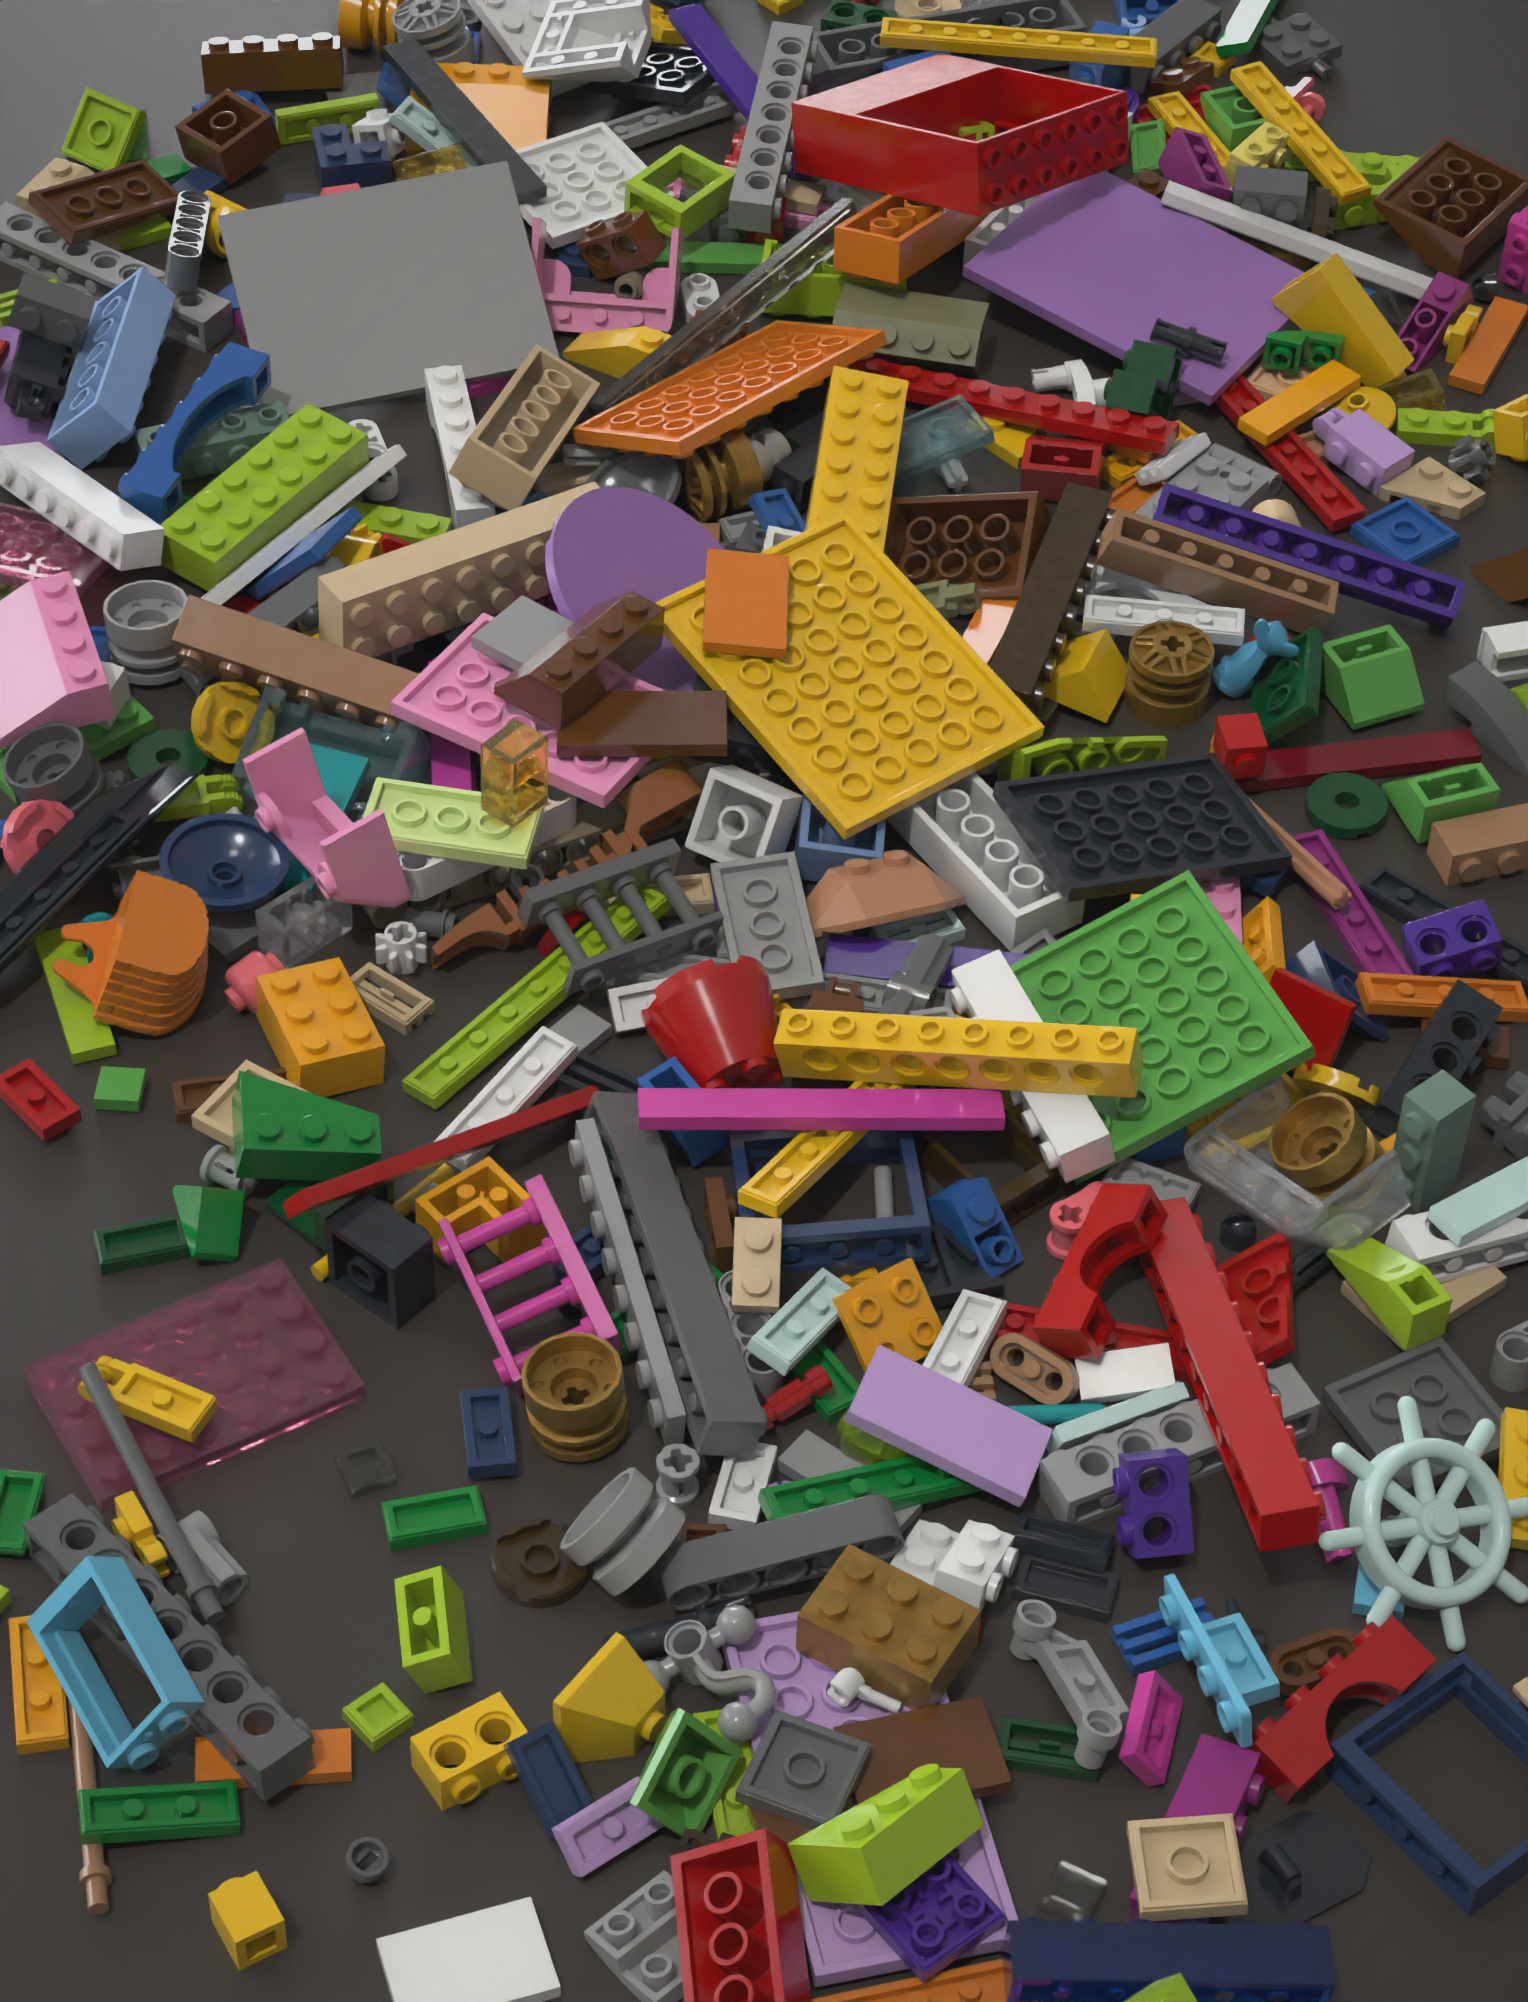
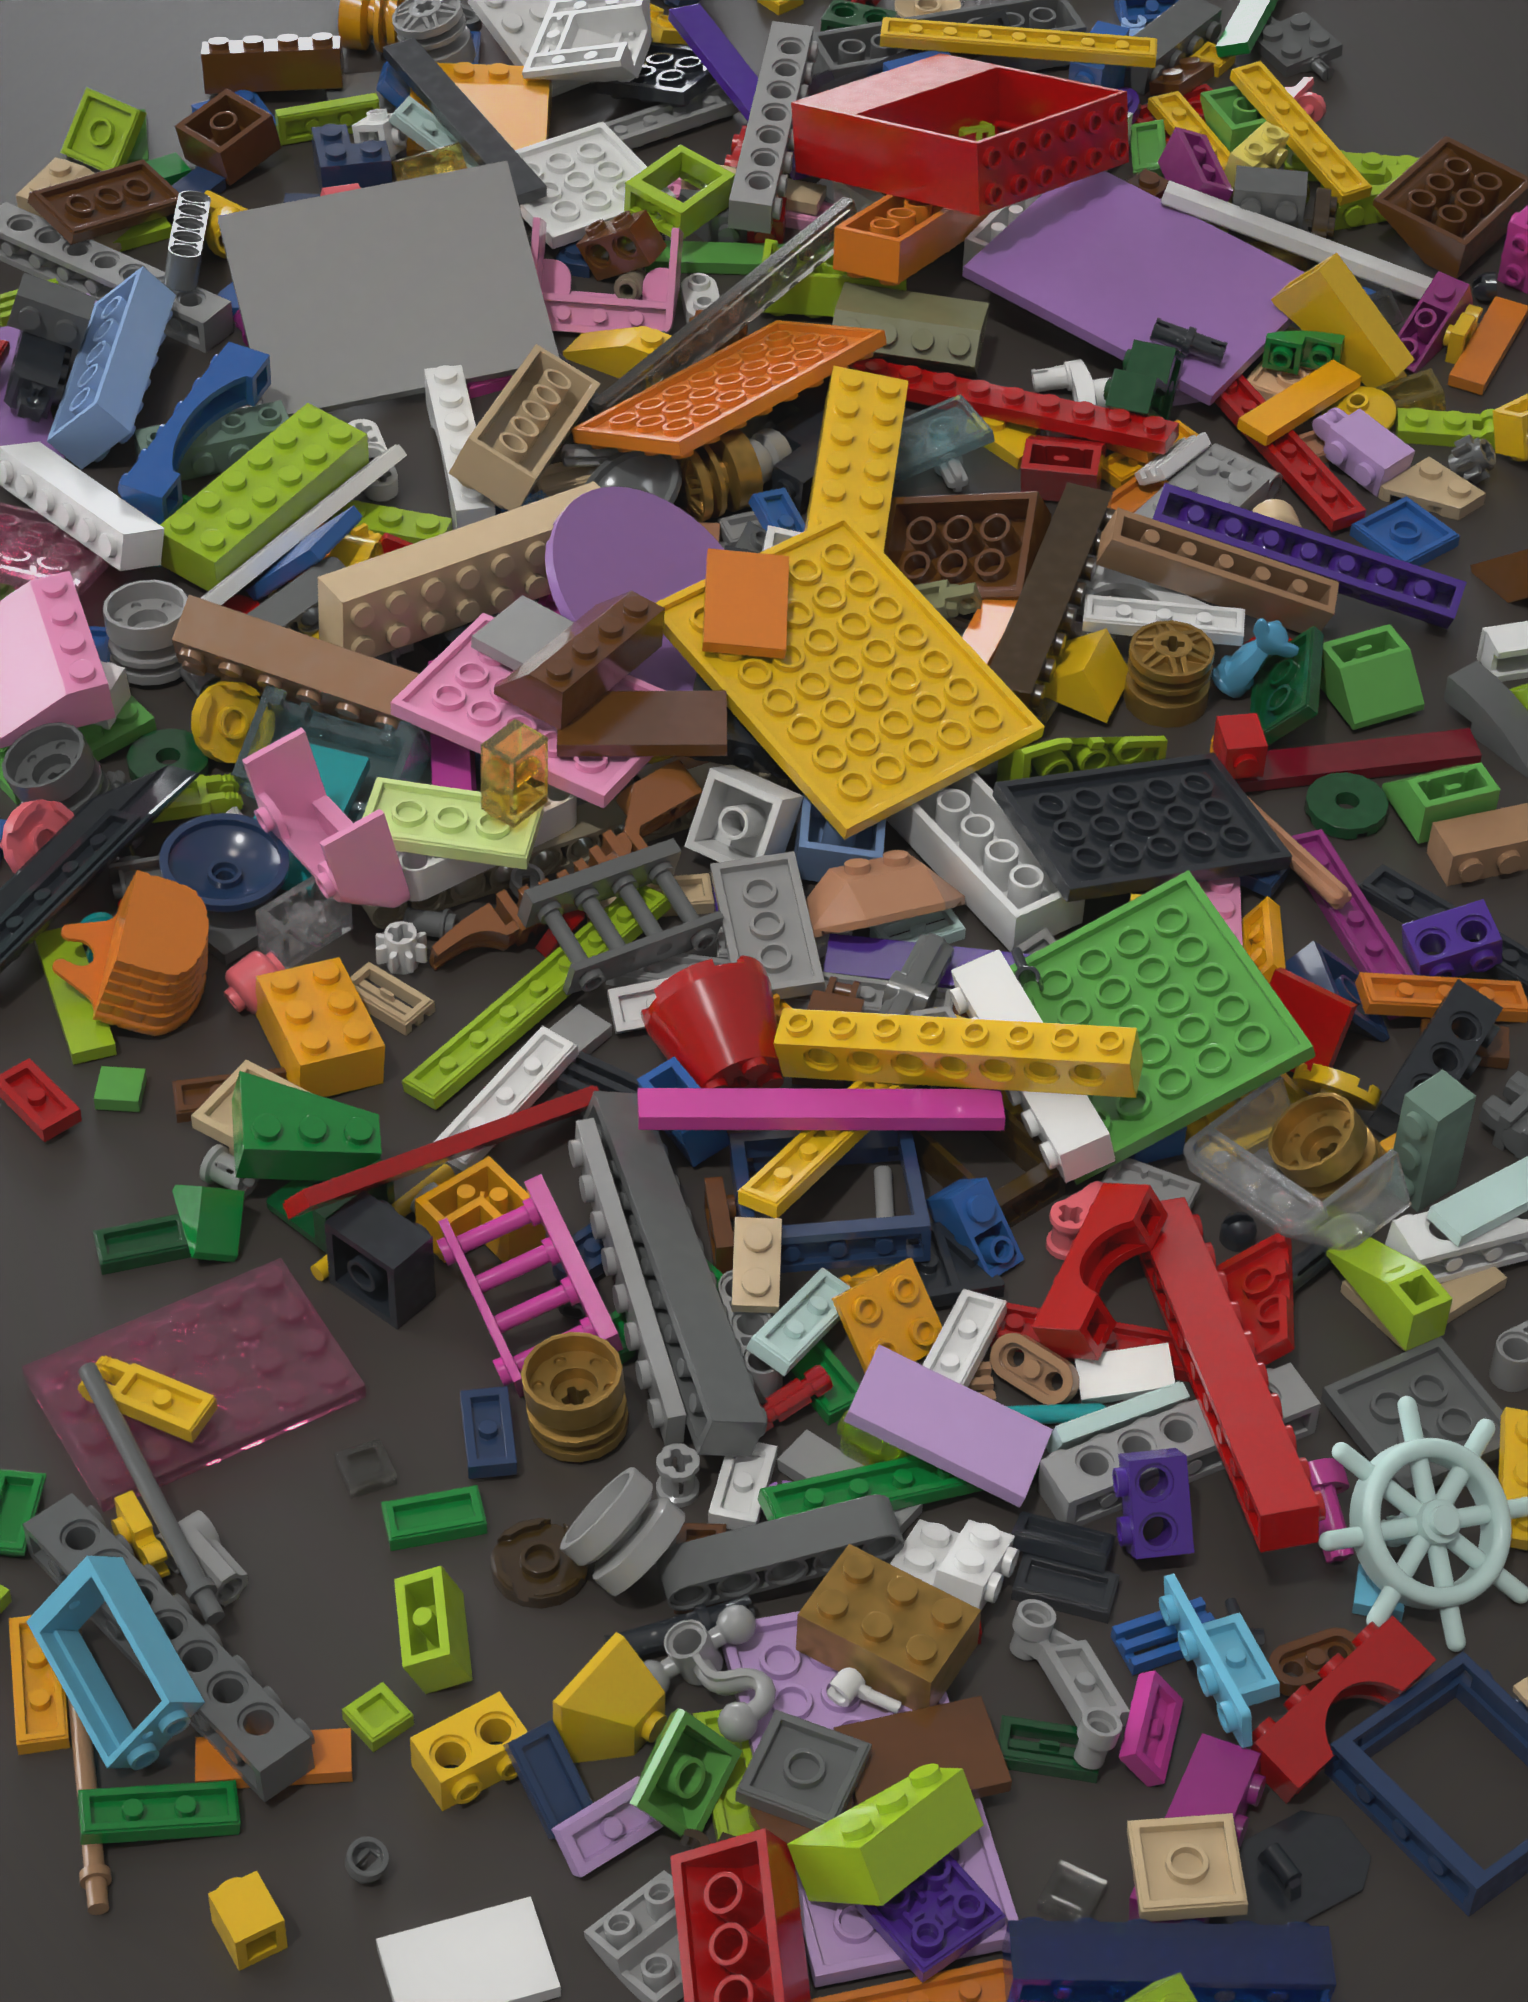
(1025, 973): none -> black hand

